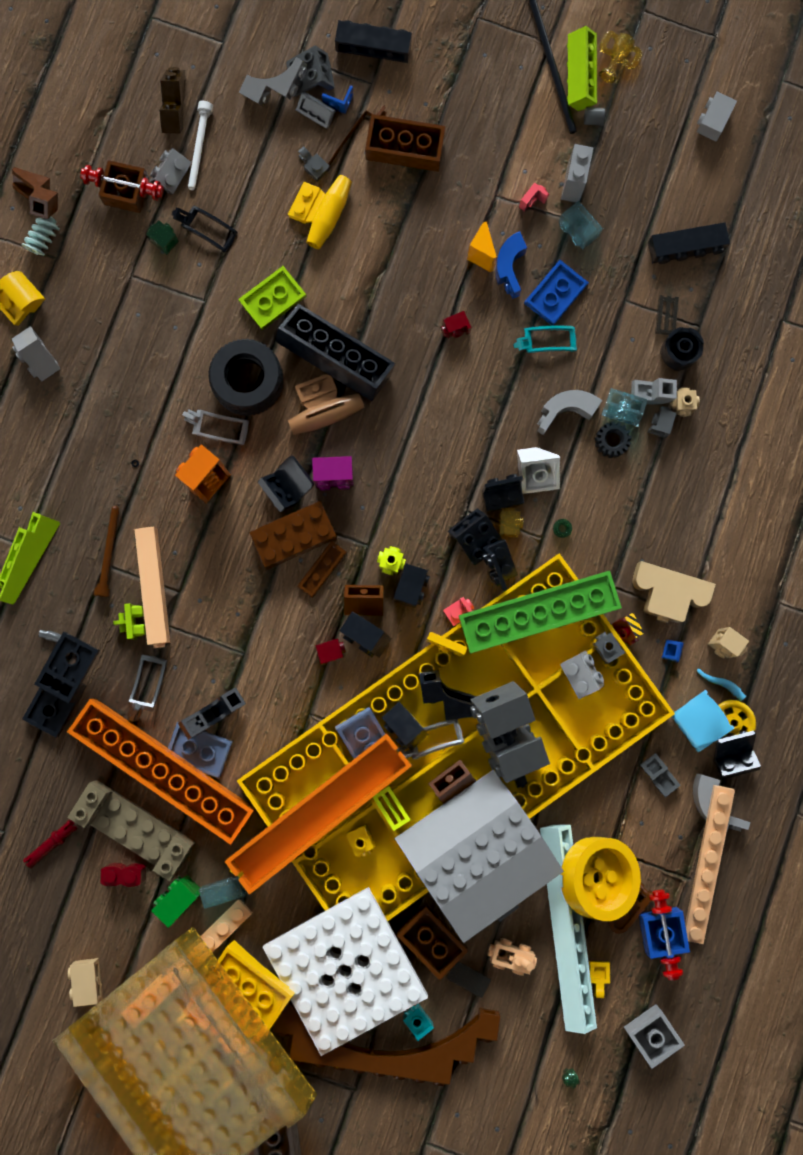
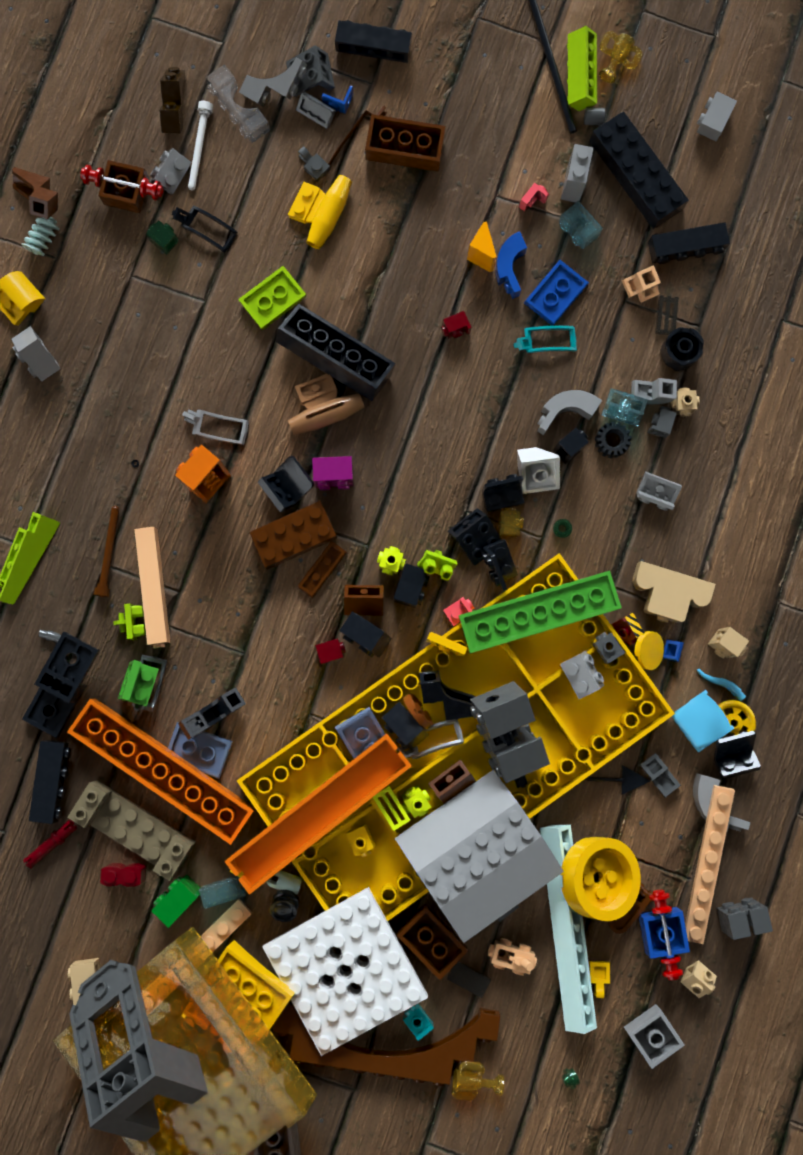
(49, 782): none -> black brick
(123, 1093): none -> dark grey bracket
(138, 683): none -> bright green bracket
(246, 352): black tyre -> none
(251, 121): none -> clear arch
(284, 906): none -> black wheel
(286, 882): none -> light aqua piece
(414, 706): none -> dark orange tile
(415, 795): none -> neon yellow brick
(436, 563): none -> lime hips
(467, 1083): none -> clear yellow piece
(571, 445): none -> black brick
(630, 780): none -> black piece
(638, 170): none -> black brick
(643, 284): none -> light nougat brick
(649, 650): none -> yellow tile
(658, 491): none -> light grey bracket
(699, 979): none -> tan brick
(738, 917): none -> dark grey piece

